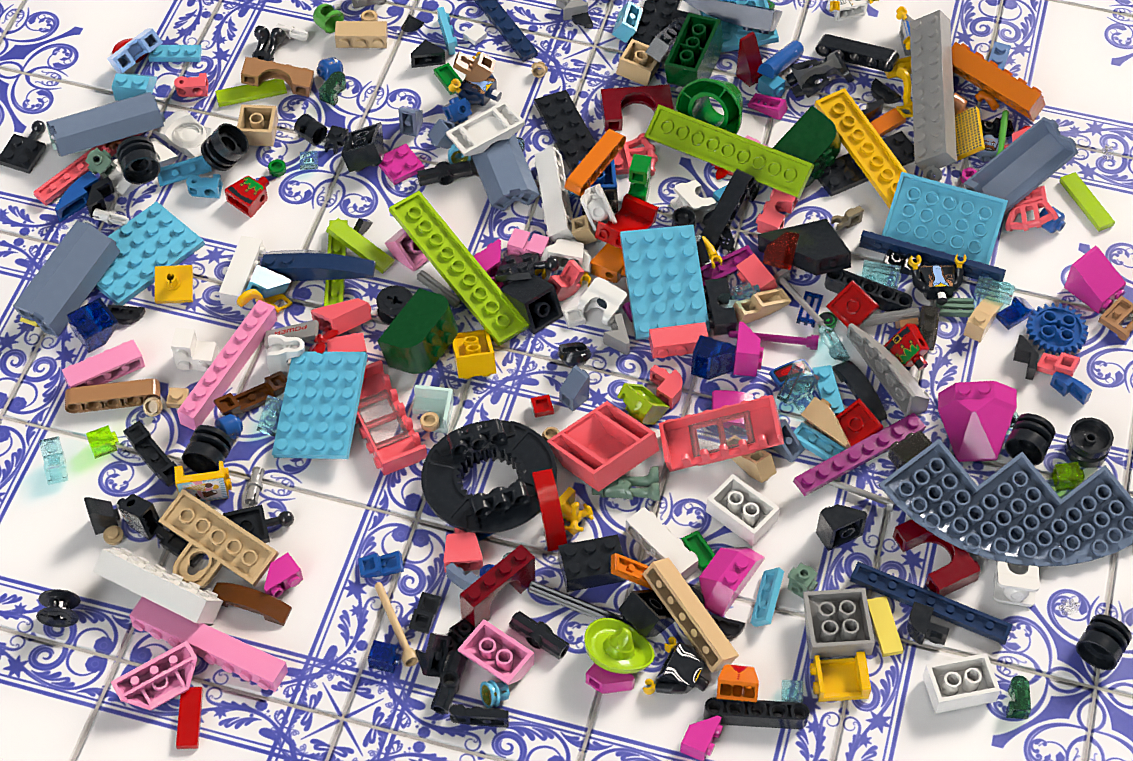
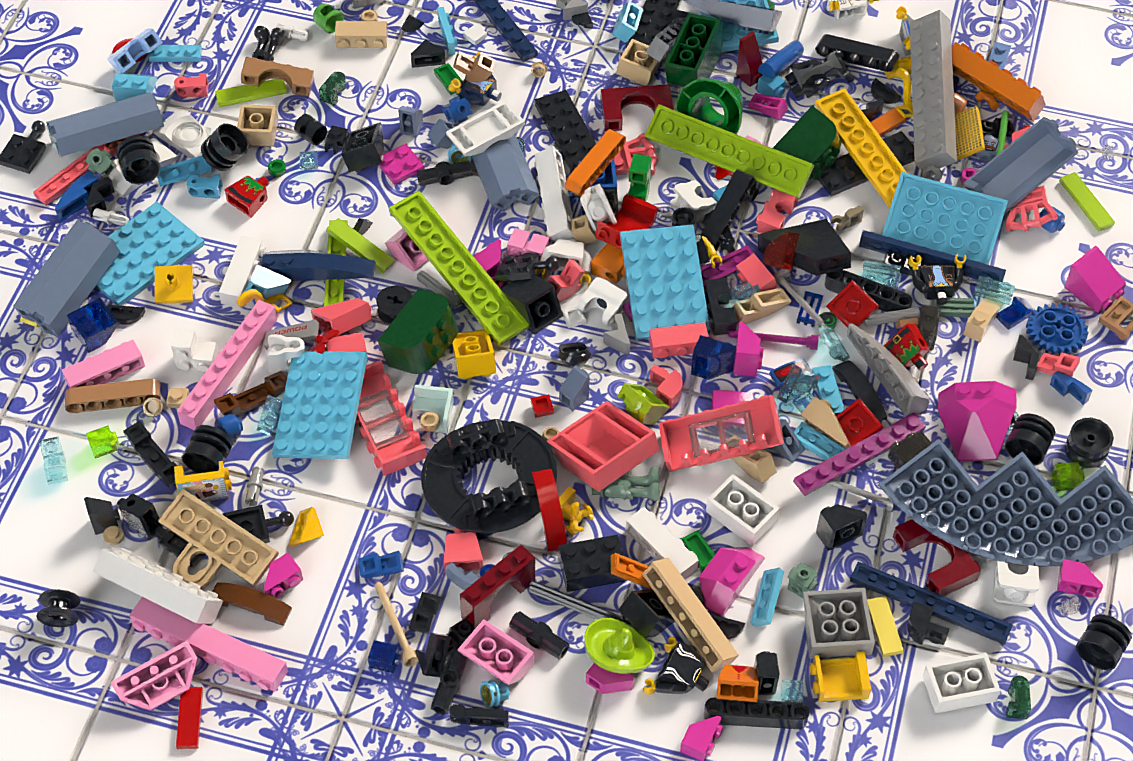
(306, 527): none -> yellow slope
(328, 66): blue head -> none
(767, 672): none -> black brick
(1078, 579): none -> dark pink slope

